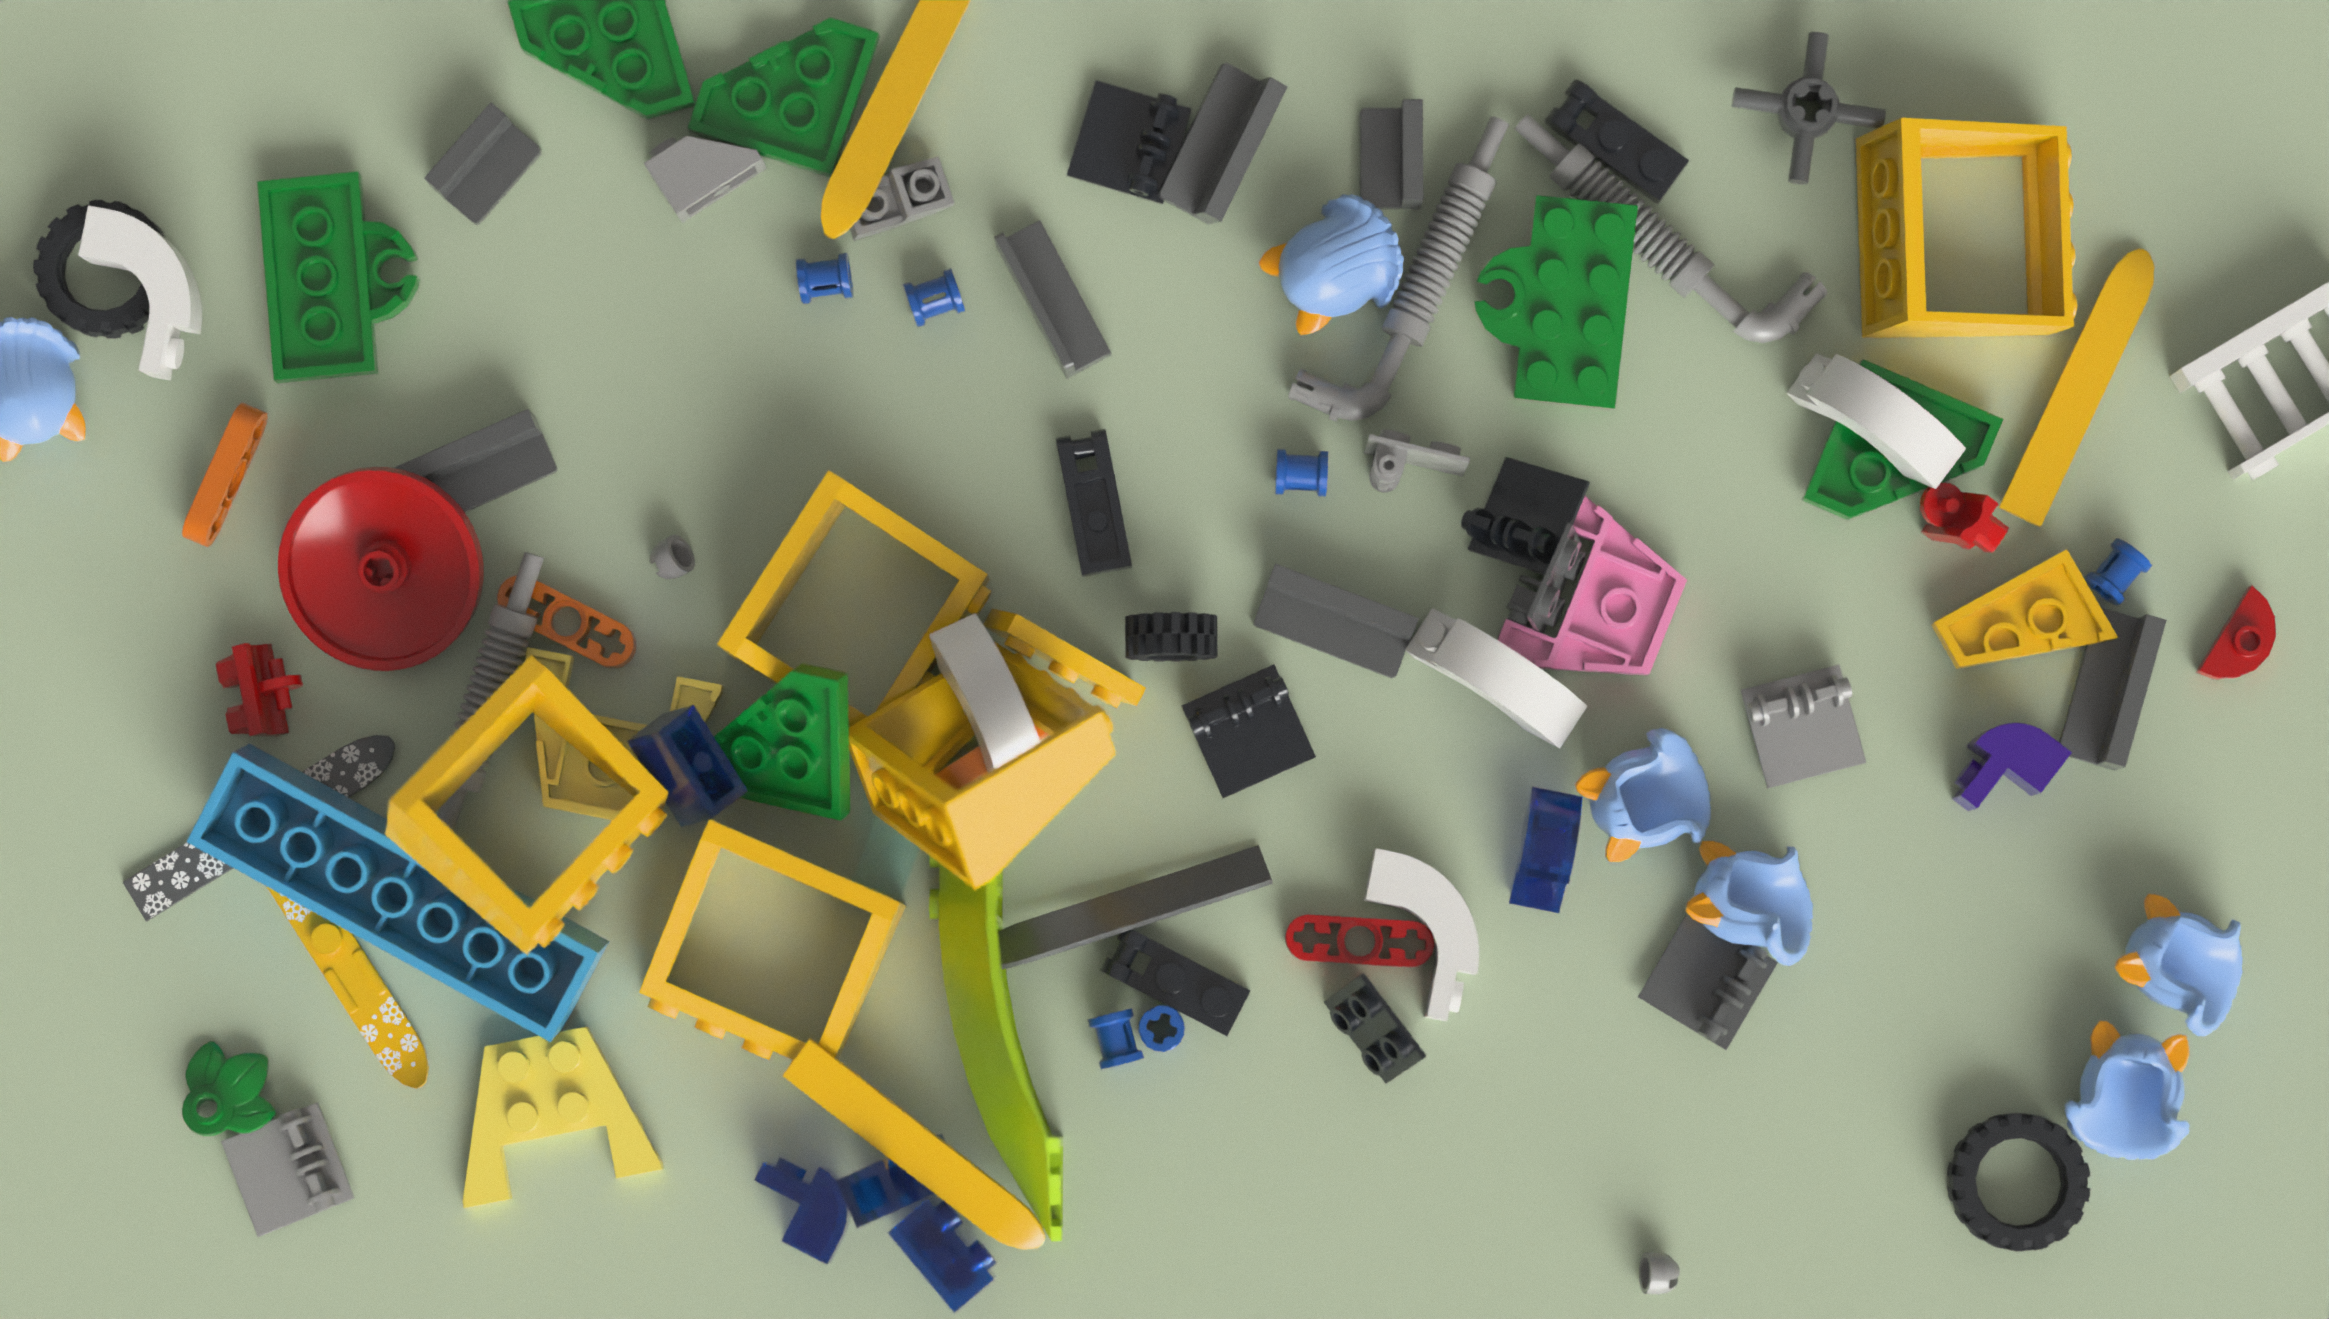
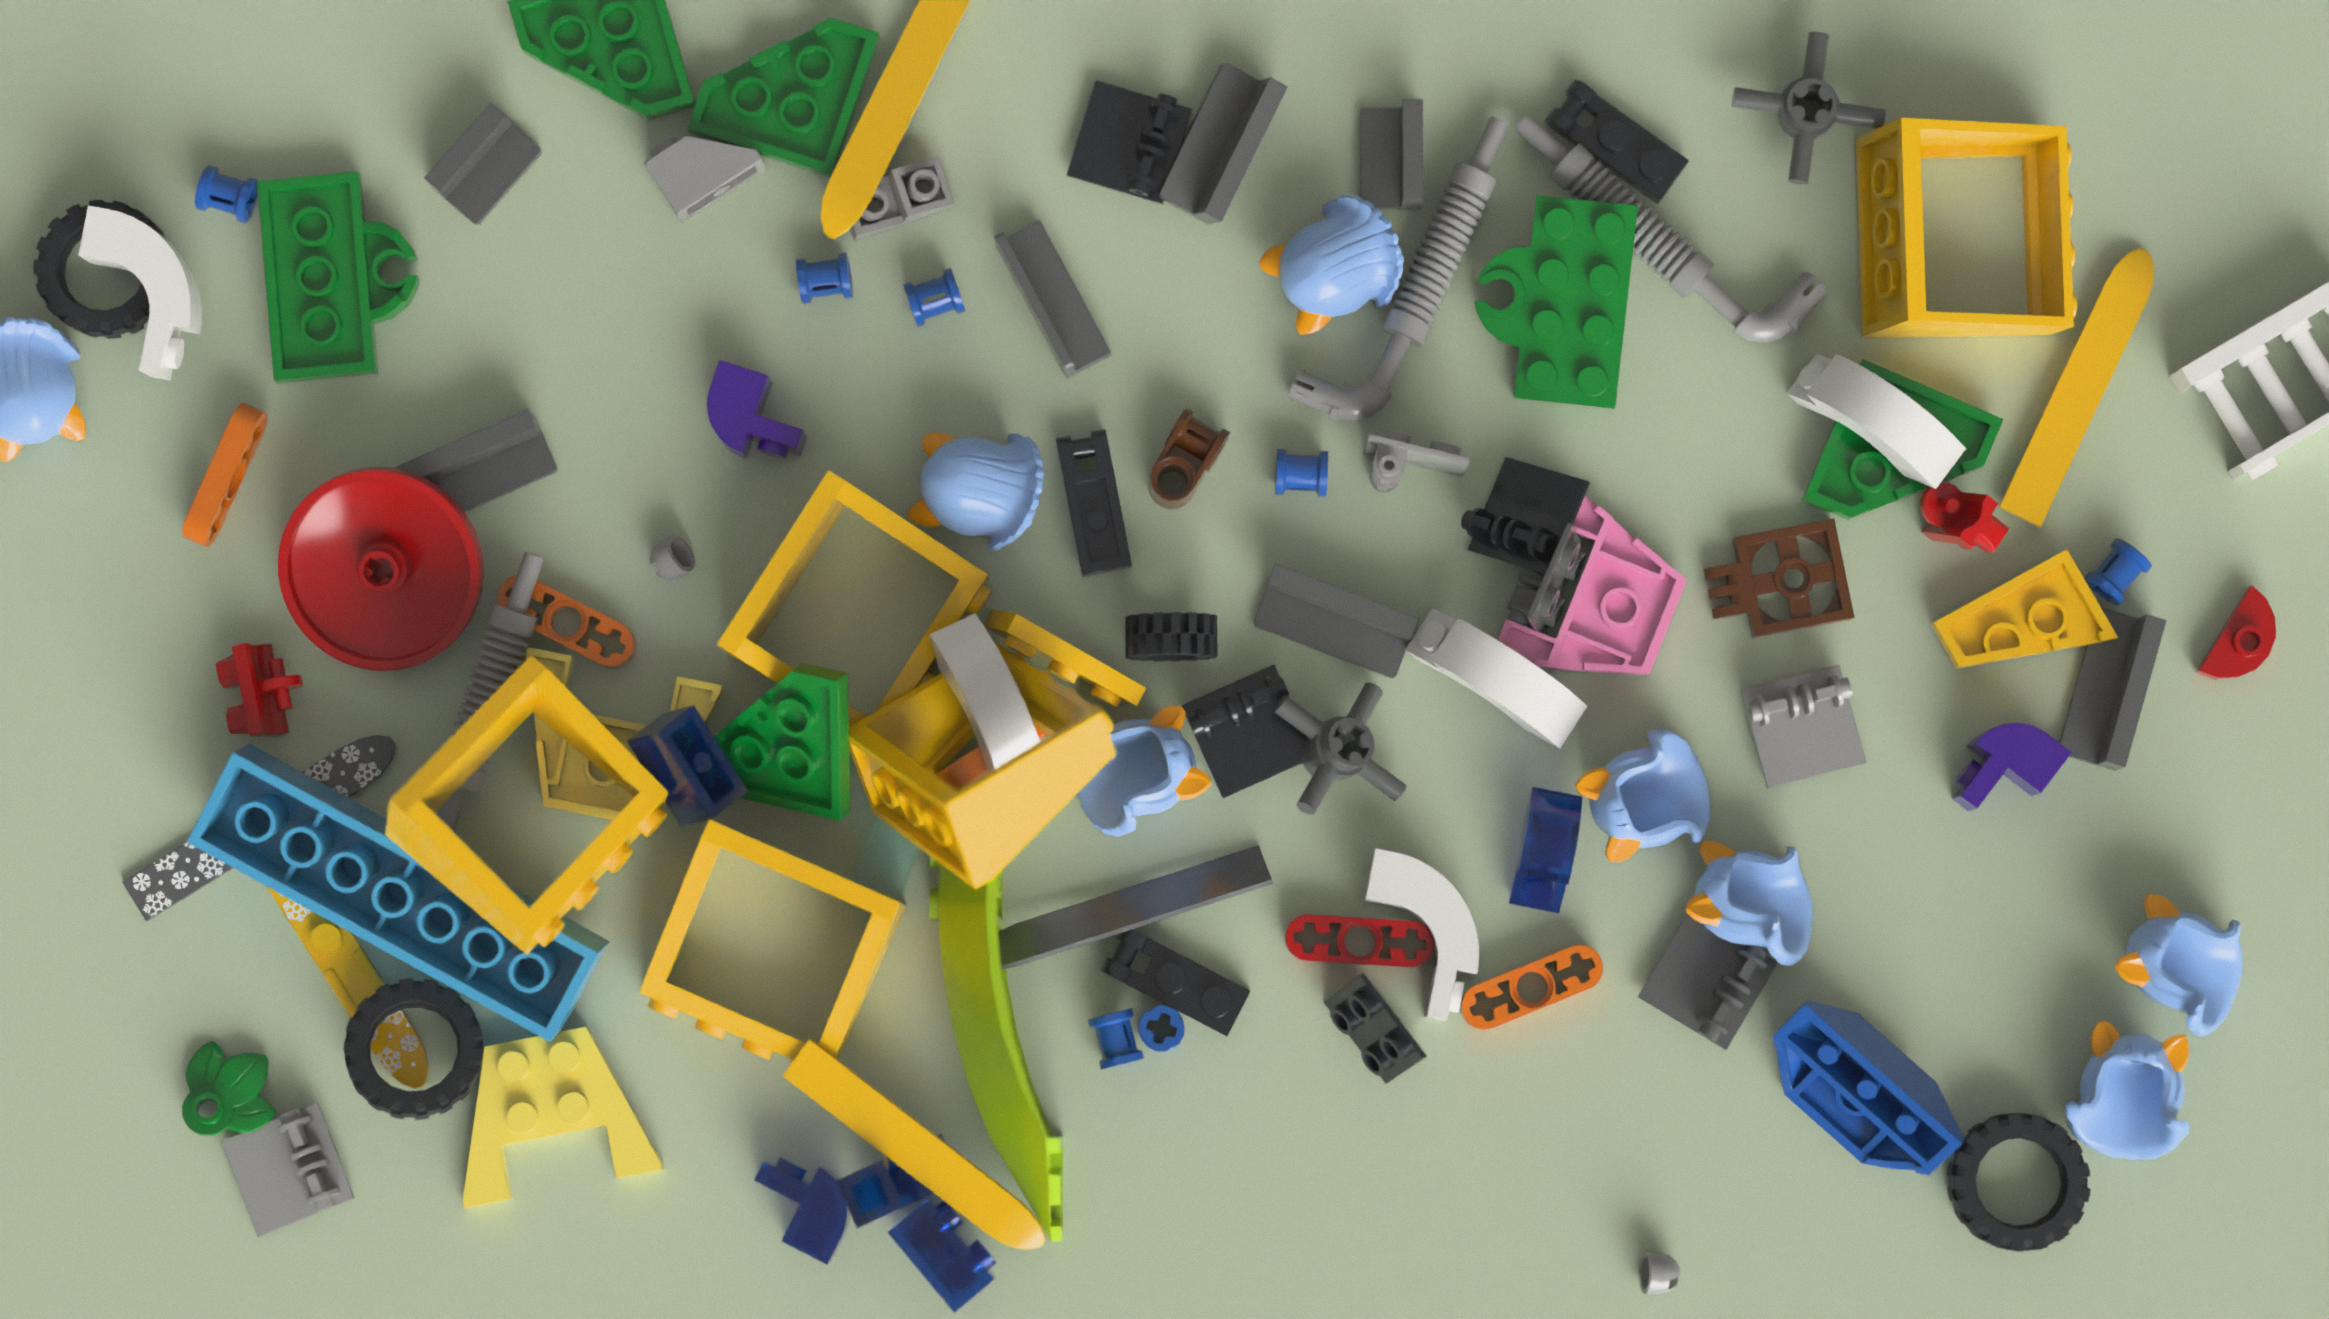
(226, 194): none -> blue bush
(405, 995): none -> black tyre
(736, 411): none -> dark purple brick
(979, 486): none -> light blue hair
(1146, 774): none -> light blue hair
(1190, 452): none -> reddish brown piece
(1339, 734): none -> dark grey bar
(1561, 959): none -> orange beam
(1745, 587): none -> reddish brown piece
(1864, 1090): none -> blue wedge

